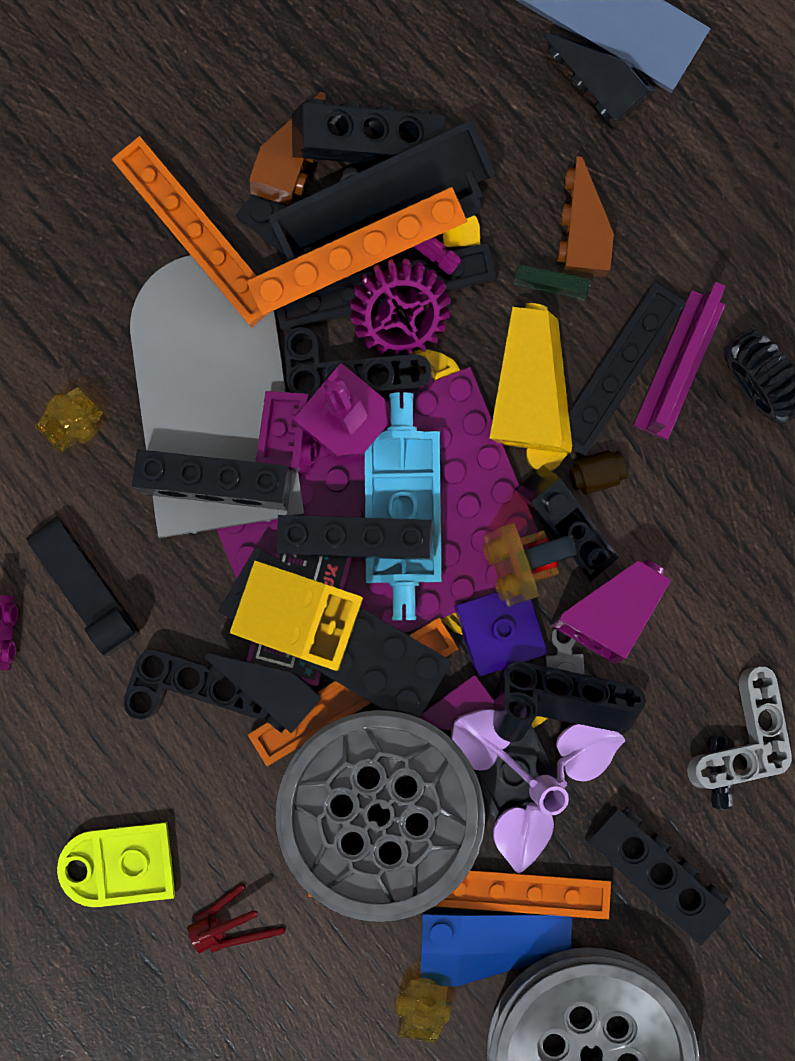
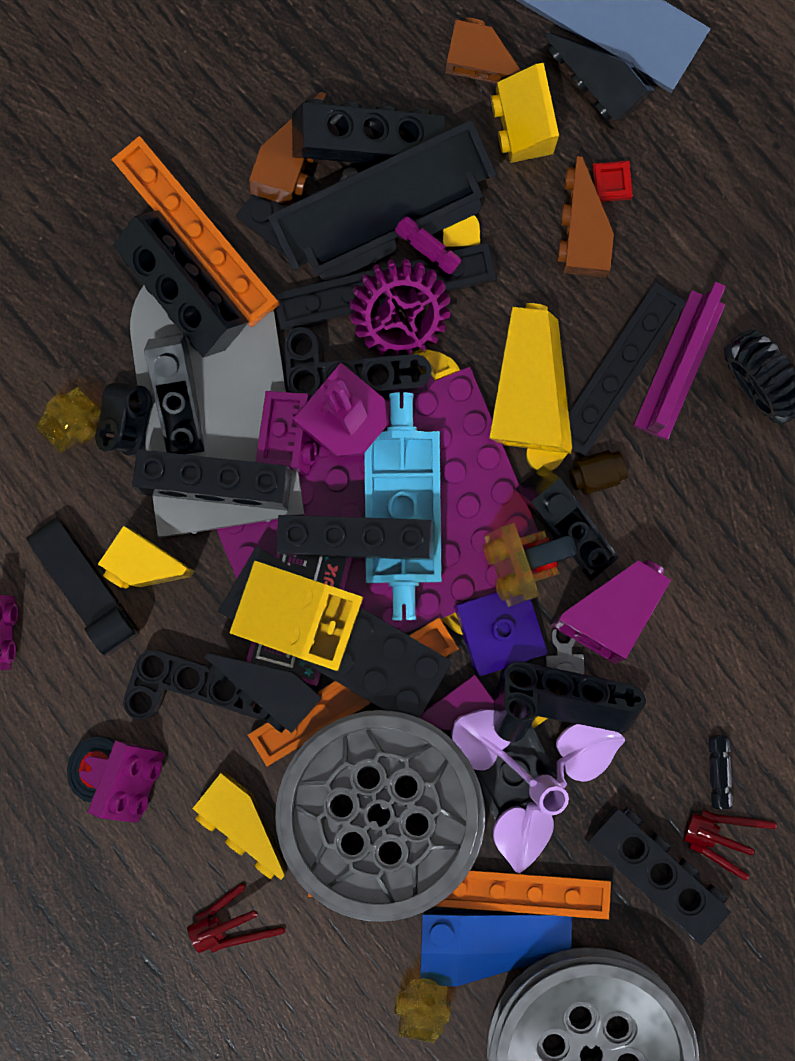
(114, 777): none -> magenta plate
(121, 865): neon yellow plate -> none
(124, 414): none -> black piece
(140, 562): none -> yellow slope
(175, 393): none -> black slope
(180, 283): none -> black brick
(237, 815): none -> yellow slope
(356, 251): orange plate -> none
(479, 53): none -> dark orange slope
(526, 115): none -> yellow slope
(552, 282): clear green tile -> none
(612, 181): none -> red tile
(703, 832): none -> dark red plant
(757, 750): light grey beam -> none

